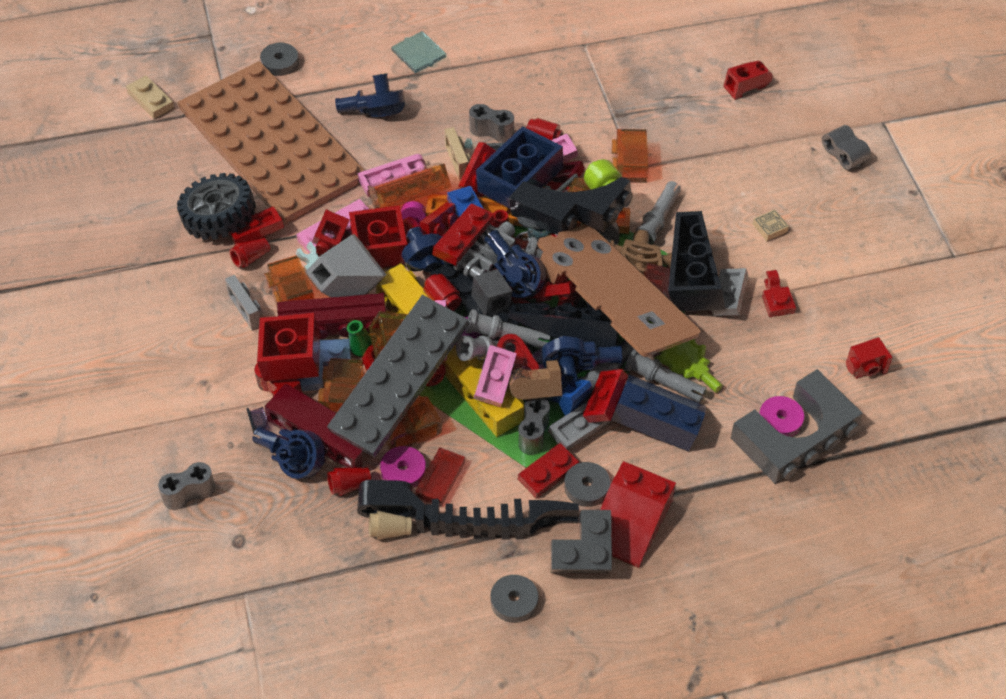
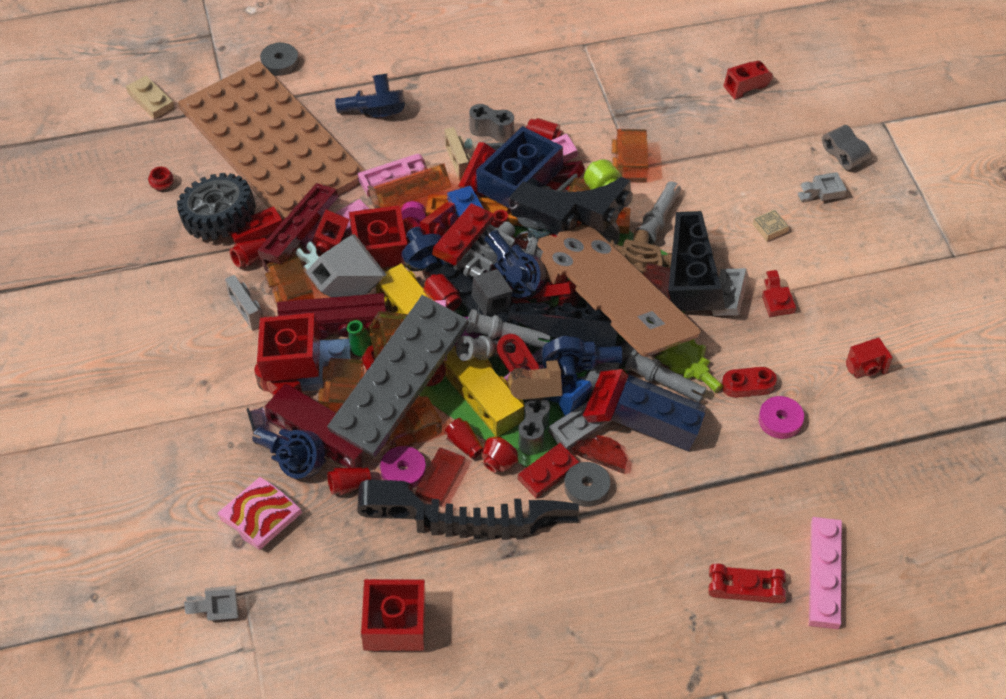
(160, 178): none -> red plate
(183, 487): flat silver axle -> none
(218, 603): none -> light grey plate
(259, 513): none -> slope
(297, 224): none -> dark red panel
(388, 525): tan cone -> none
(393, 615): none -> red brick
(418, 52): clear light blue piece -> none
(464, 438): none -> red cone
(495, 375): bright pink plate -> none
(499, 454): none -> red cone
(511, 610): dark grey piece -> none
(589, 553): dark grey brick -> none
(603, 452): none -> clear red tile
(637, 510): red slope -> none
(747, 584): none -> red plate
(749, 382): none -> red plate
(783, 455): dark grey arch -> none
(825, 573): none -> bright pink plate
(826, 186): none -> light grey plate

